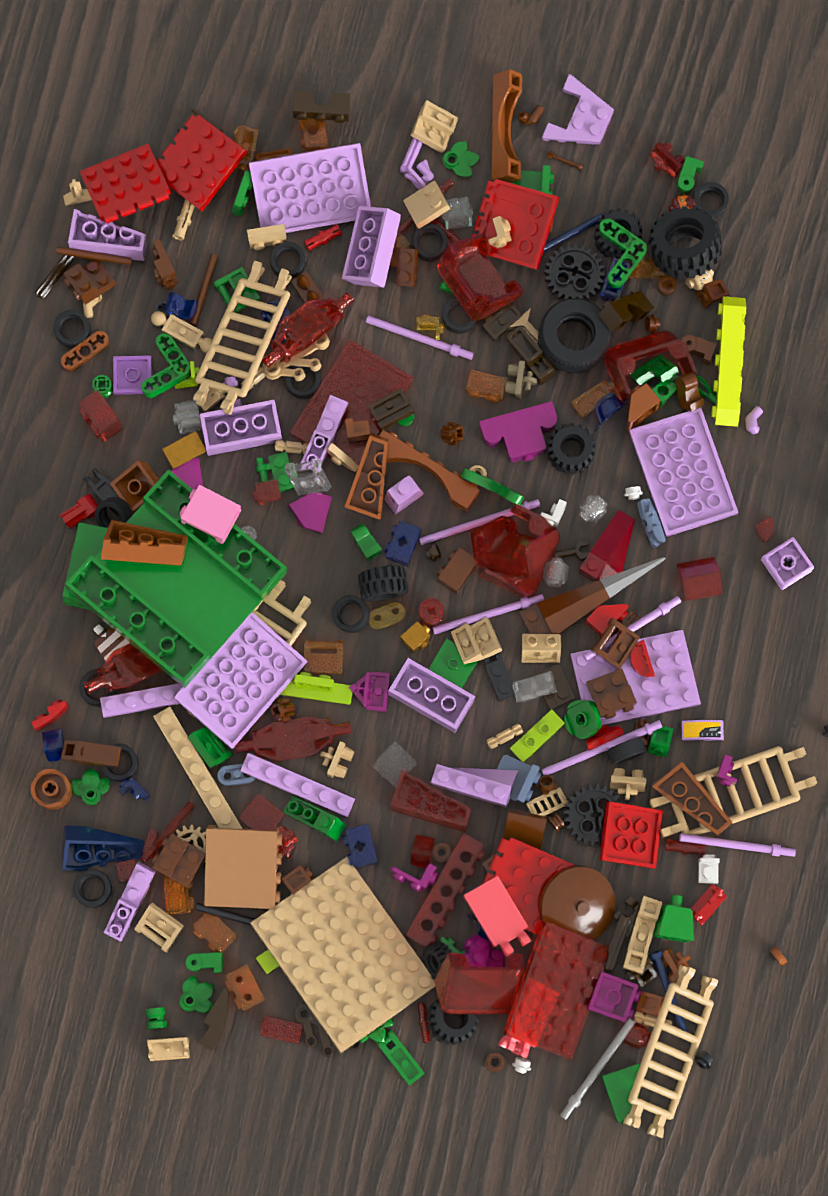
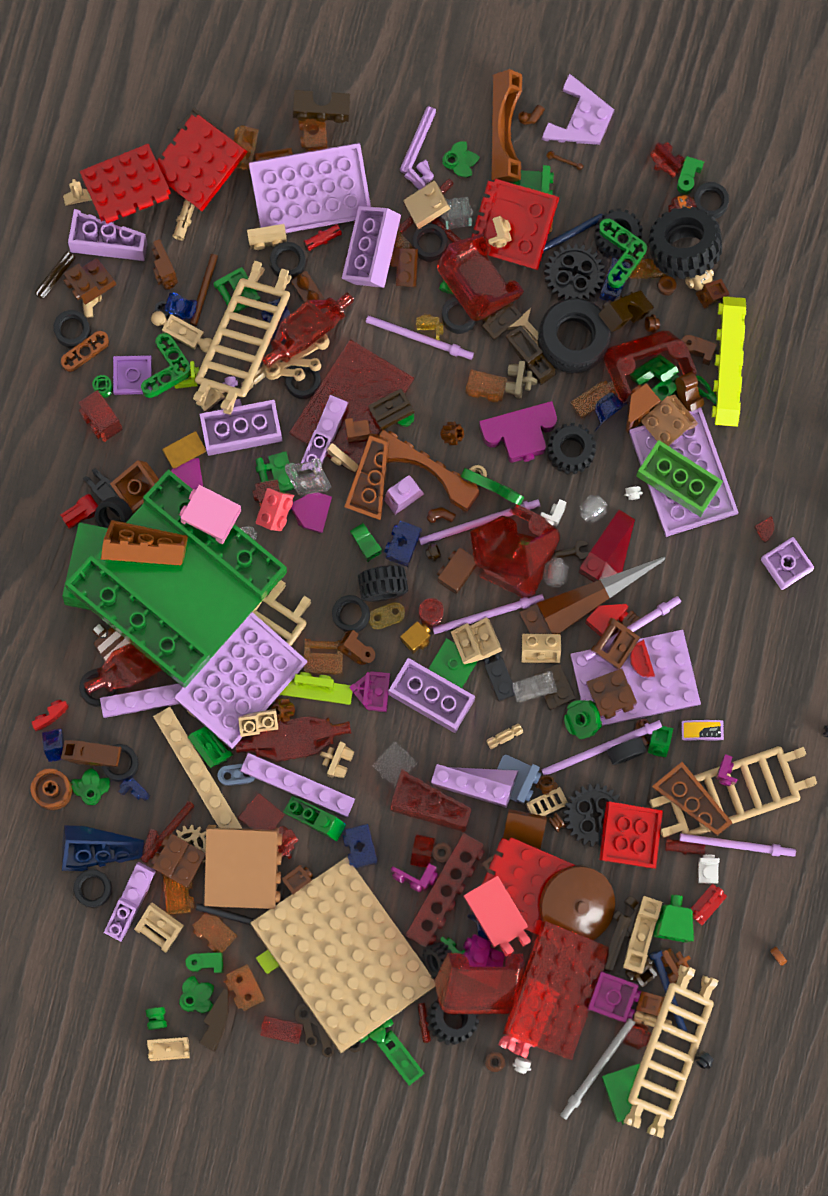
(93, 255): reddish brown bar -> none
(125, 869): clear red tile -> none
(187, 417): clear head -> none
(242, 198): green plate -> none
(258, 722): none -> tan slope
(274, 509): none -> coral bracket
(290, 447): tan axle -> none
(355, 649): none -> reddish brown leg
(434, 126): tan slope -> none
(440, 512): none -> reddish brown arm
(537, 736): lime plate -> none
(604, 735): red plate -> none
(627, 785): tan hips -> none
(651, 522): sand blue hinge -> none
(669, 420): none -> medium nougat bracket
(679, 478): none -> bright green brick
(700, 578): clear red slope -> none
(751, 420): lavender arm -> none

